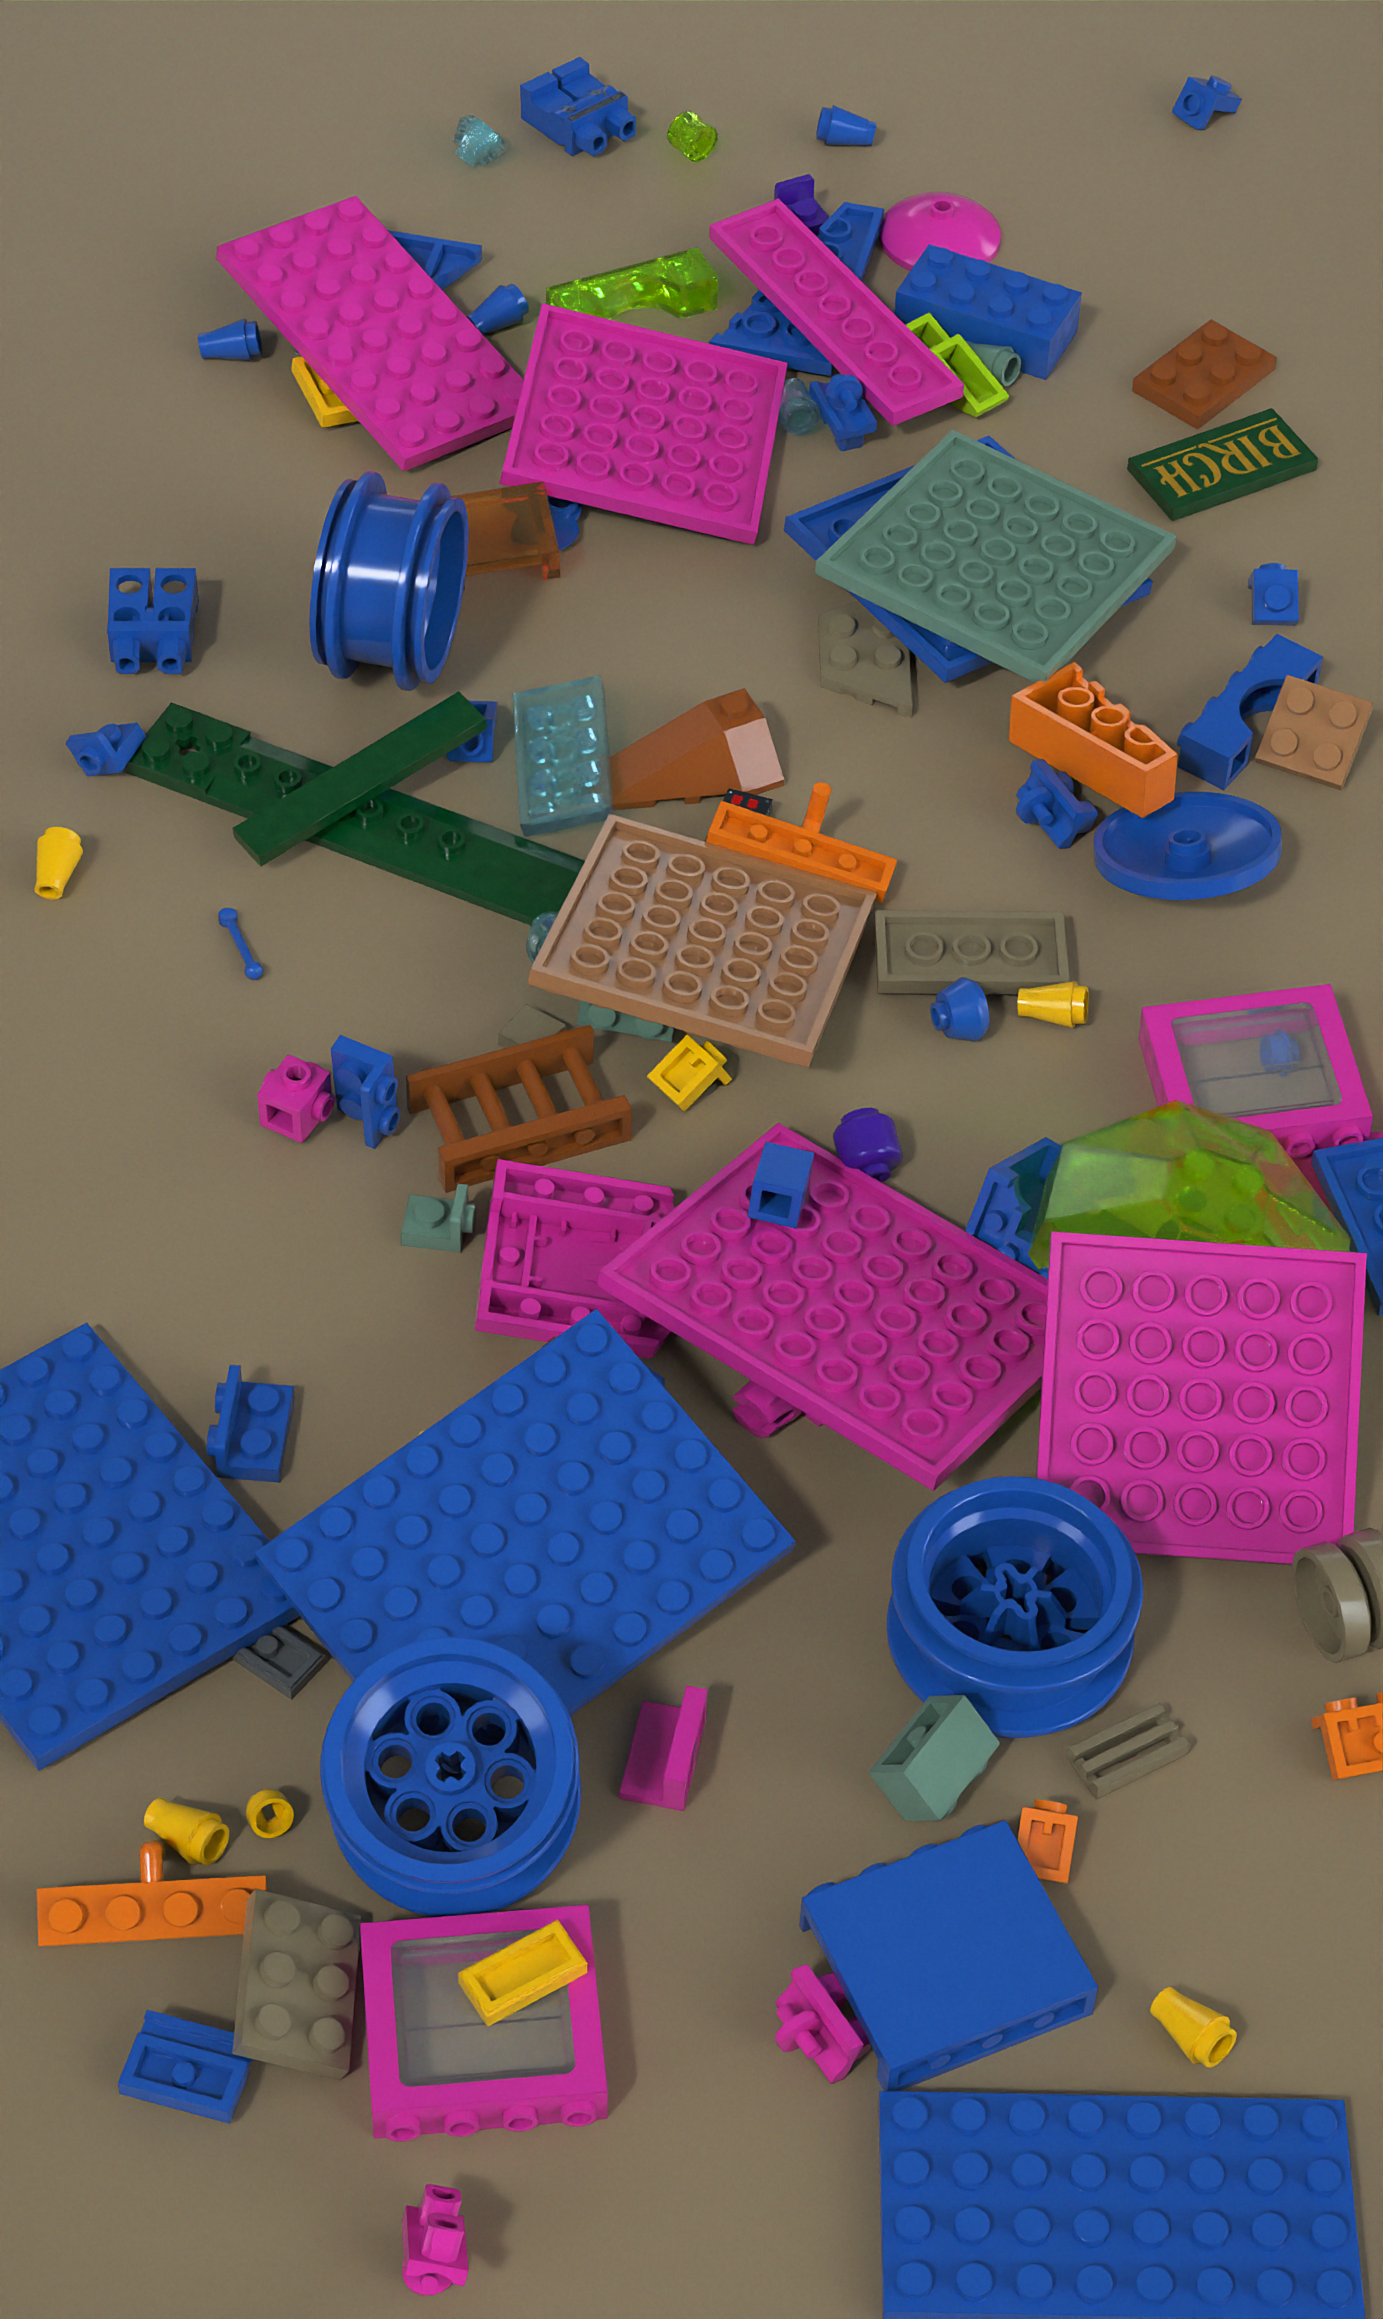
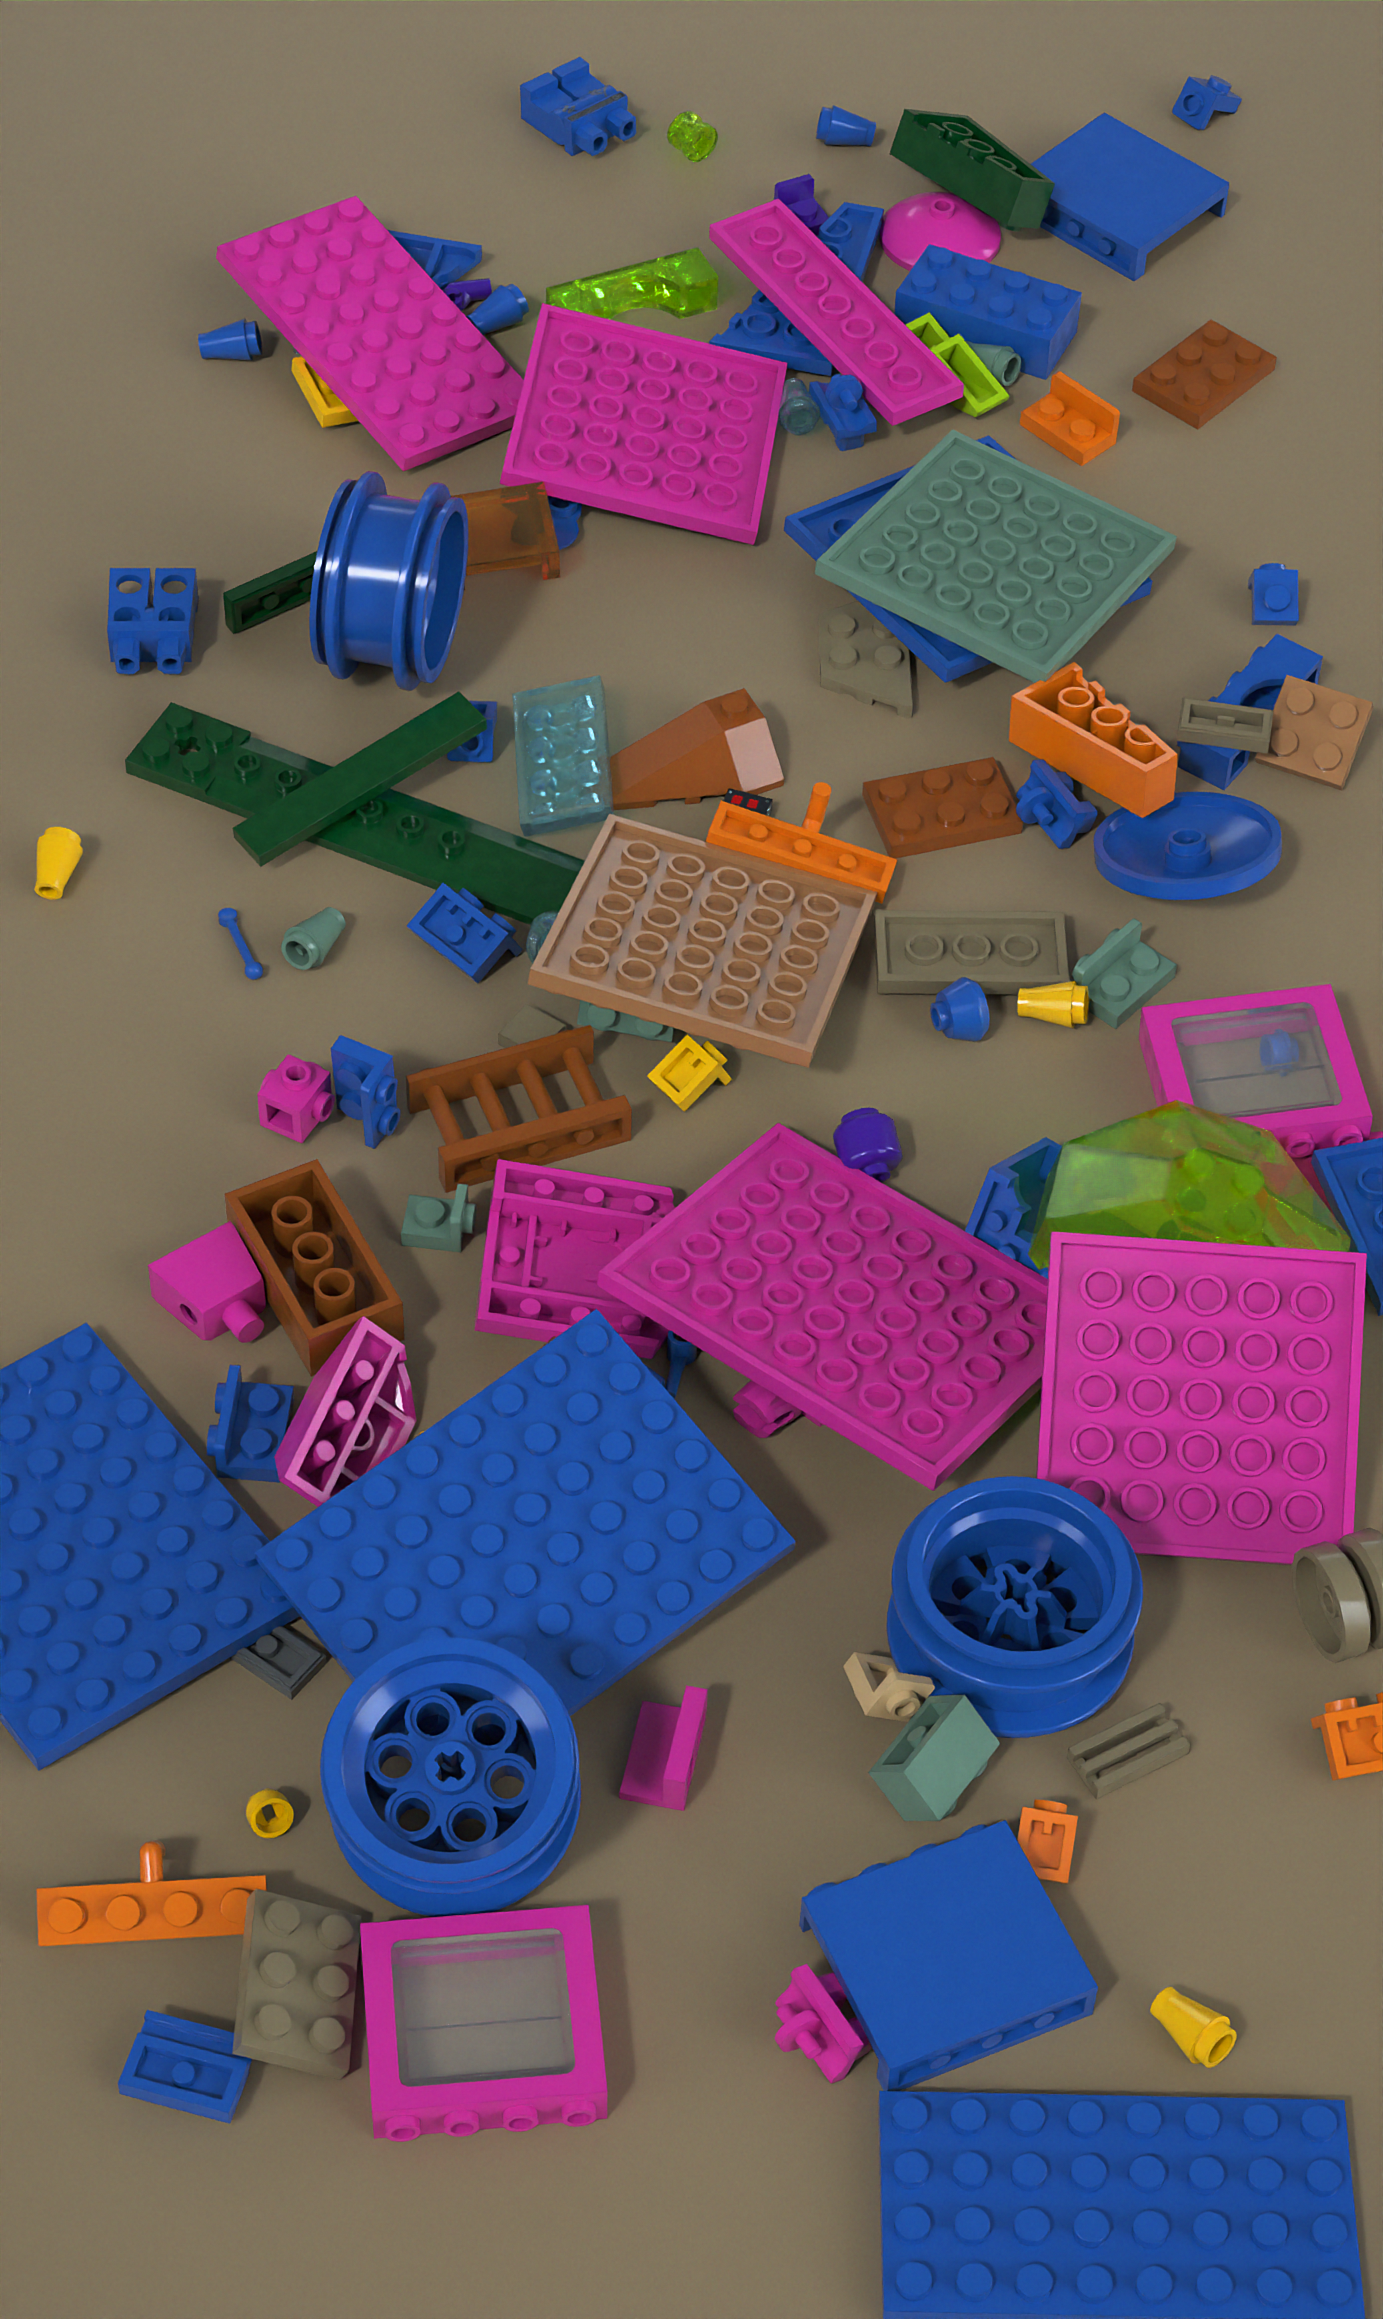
(106, 749): blue bracket -> none
(190, 1831): yellow cone -> none
(211, 1286): none -> dark pink torso
(269, 594): none -> dark green tile
(312, 938): none -> sand green cone
(312, 1261): none -> dark orange brick
(350, 1415): none -> dark pink wedge
(434, 2242): dark pink hips -> none
(462, 933): none -> blue bracket
(464, 292): none -> dark purple arm
(477, 142): clear light blue cone -> none
(522, 1973): yellow tile -> none
(679, 1355): none -> blue hand
(780, 1184): blue brick -> none
(883, 1689): none -> tan bracket
(942, 808): none -> dark orange plate
(973, 166): none -> dark green wedge
(1072, 420): none -> orange bracket
(1122, 974): none -> sand green bracket
(1123, 193): none -> blue panel
(1222, 464): dark green tile -> none
(1224, 725): none -> dark tan tile

